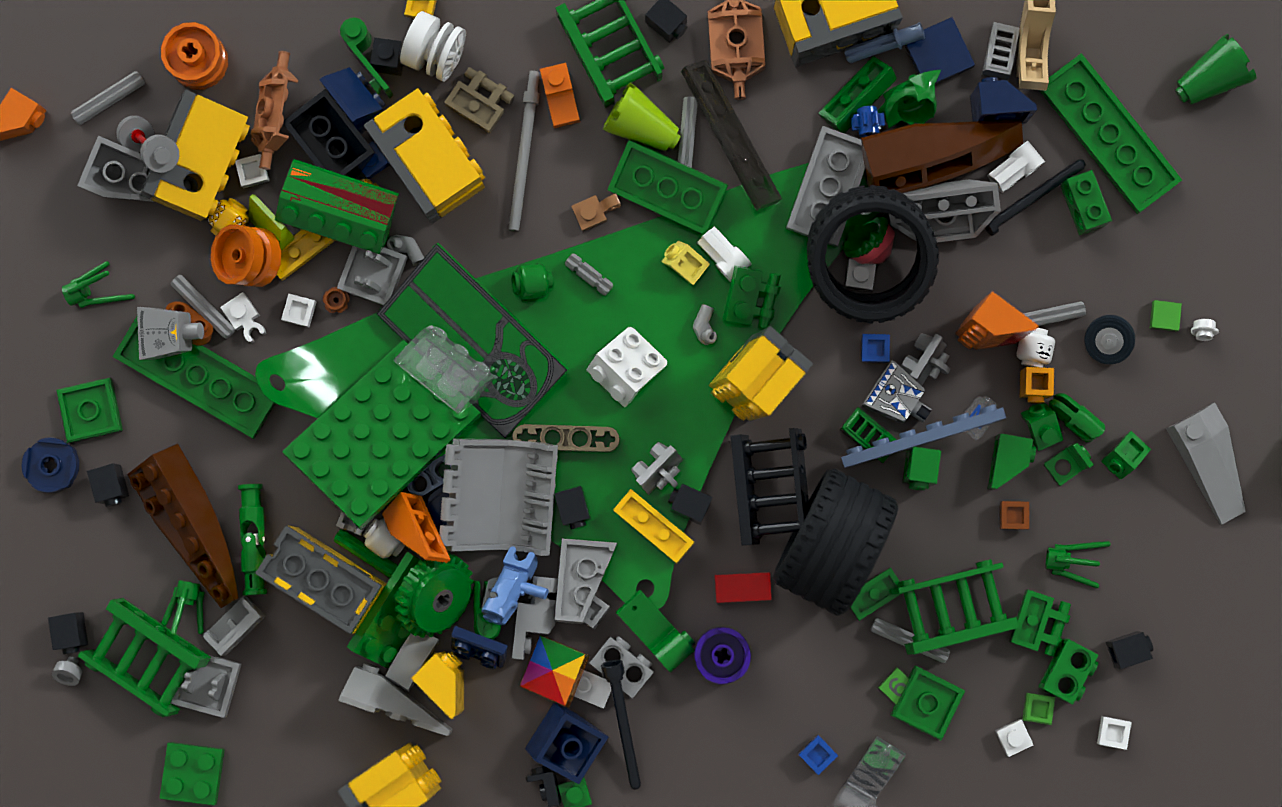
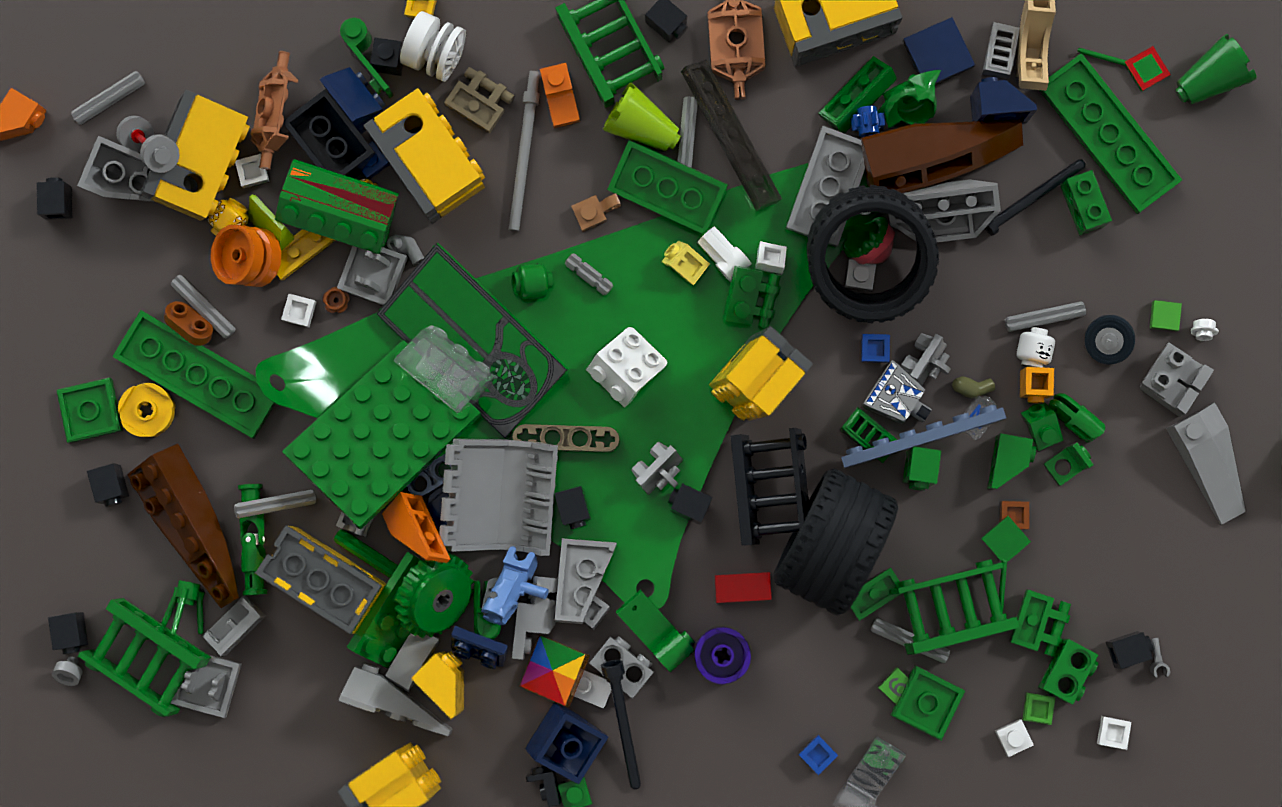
(39, 476): dark blue plate -> none
(54, 199): none -> black brick
(79, 289): green plant -> none
(131, 415): none -> yellow plate
(165, 332): light grey torso -> none
(192, 773): green plate -> none
(194, 56): orange wheel -> none
(242, 314): white plate -> none
(275, 503): none -> light grey axle
(381, 541): white head -> none
(653, 526): yellow plate -> none
(702, 327): light grey arm -> none
(771, 258): none -> white plate
(884, 43): sand blue axle -> none
(971, 388): none -> olive arm
(994, 324): orange slope -> none
(1005, 542): none -> green piece
(1020, 164): white piece -> none
(1058, 559): green plant -> none
(1126, 455): green bracket -> none
(1145, 67): none -> piece
(1158, 660): none -> light grey hand
(1175, 380): none -> light grey hips

